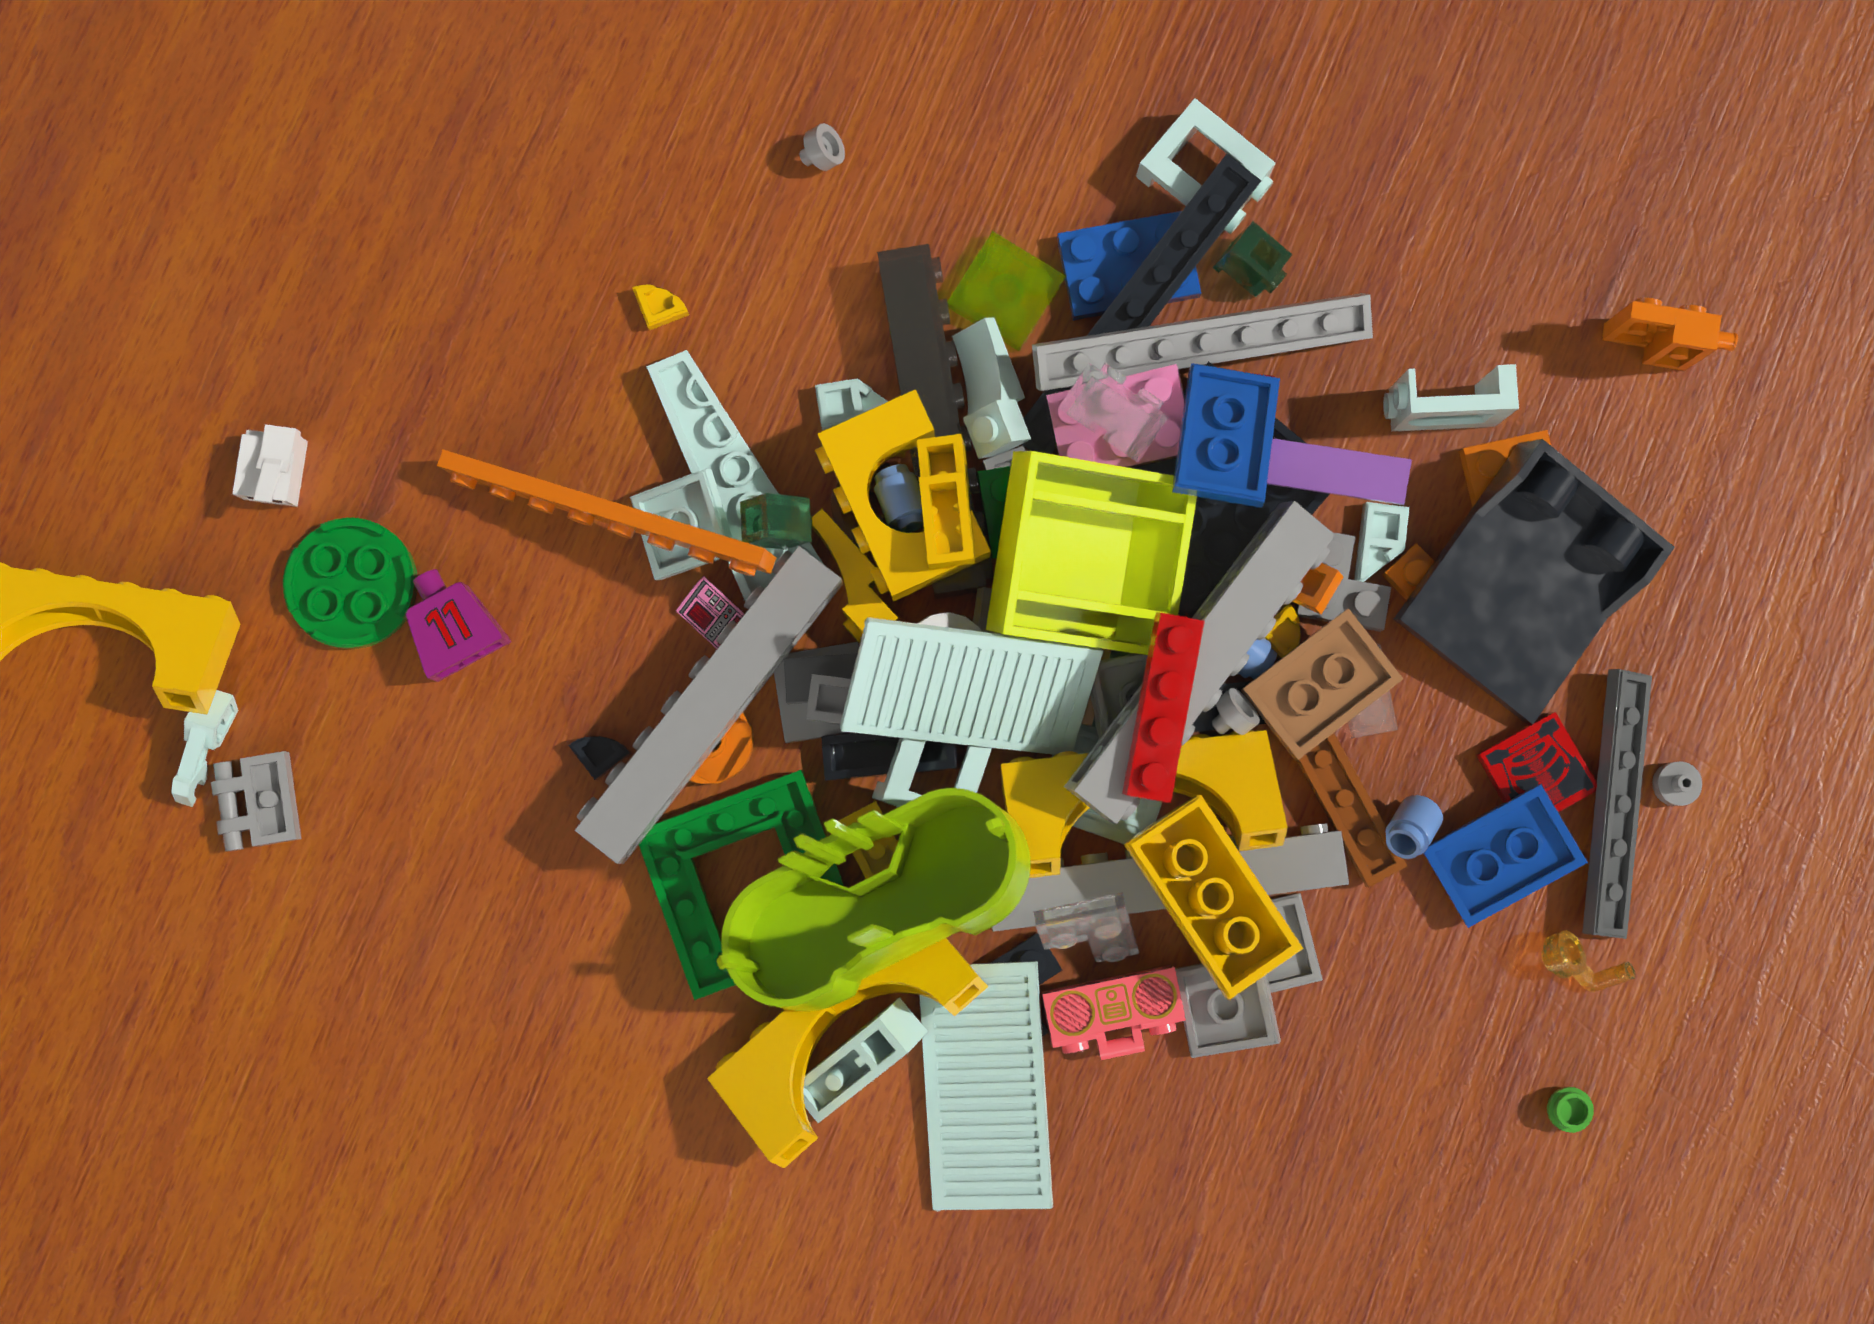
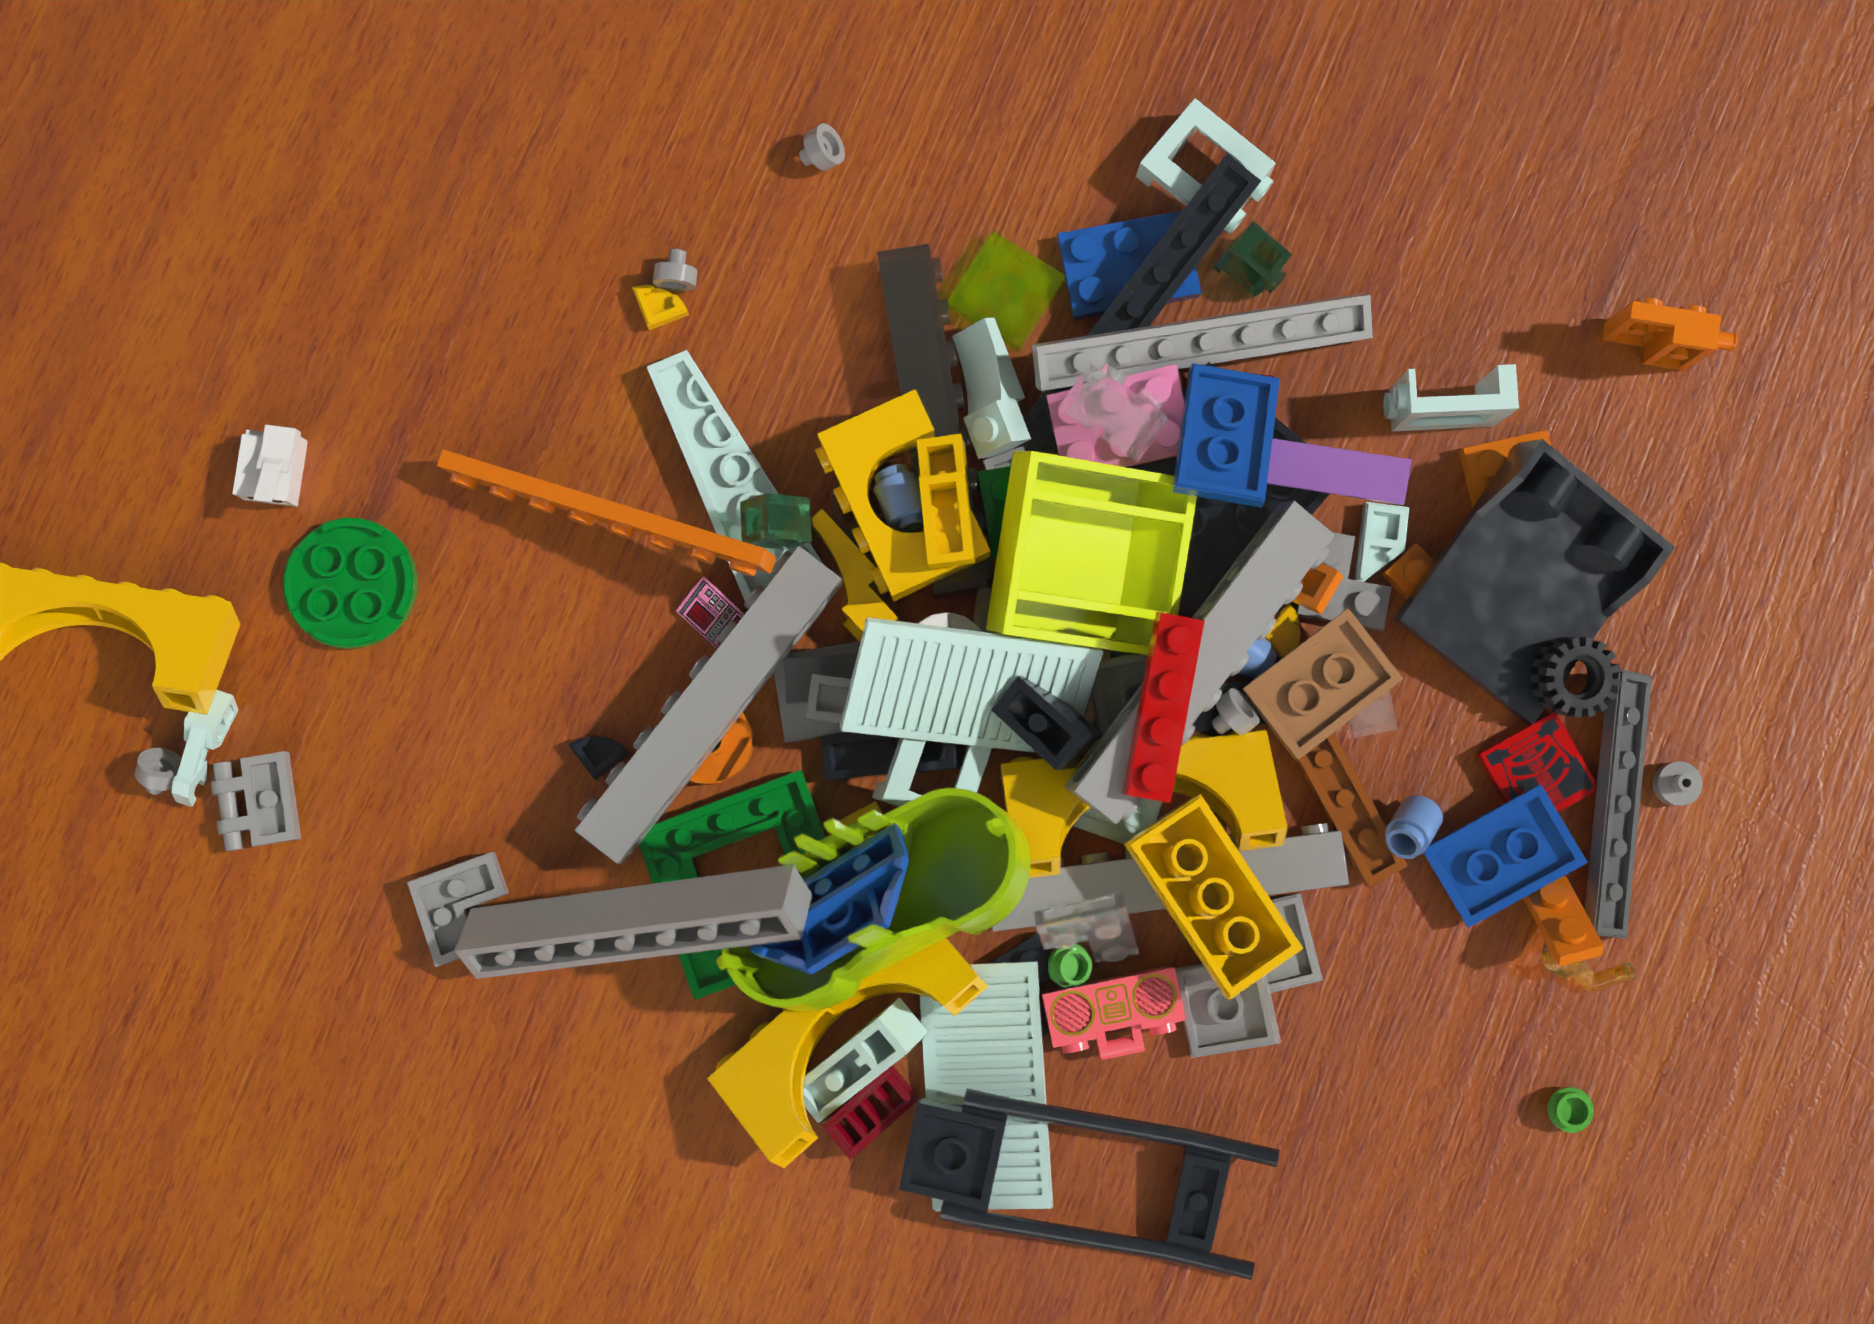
(157, 769): none -> light grey tile
(447, 895): none -> light grey plate
(451, 627): magenta torso -> none
(636, 922): none -> light grey brick
(675, 273): none -> light grey tile
(689, 501): light aqua tile -> none
(839, 1134): none -> dark red slope
(844, 400): light aqua tile -> none
(845, 898): none -> blue wedge
(958, 1150): none -> black plate
(1046, 723): none -> black slope
(1069, 966): none -> bright green plate
(1564, 923): none -> orange plate
(1598, 683): none -> black tyre

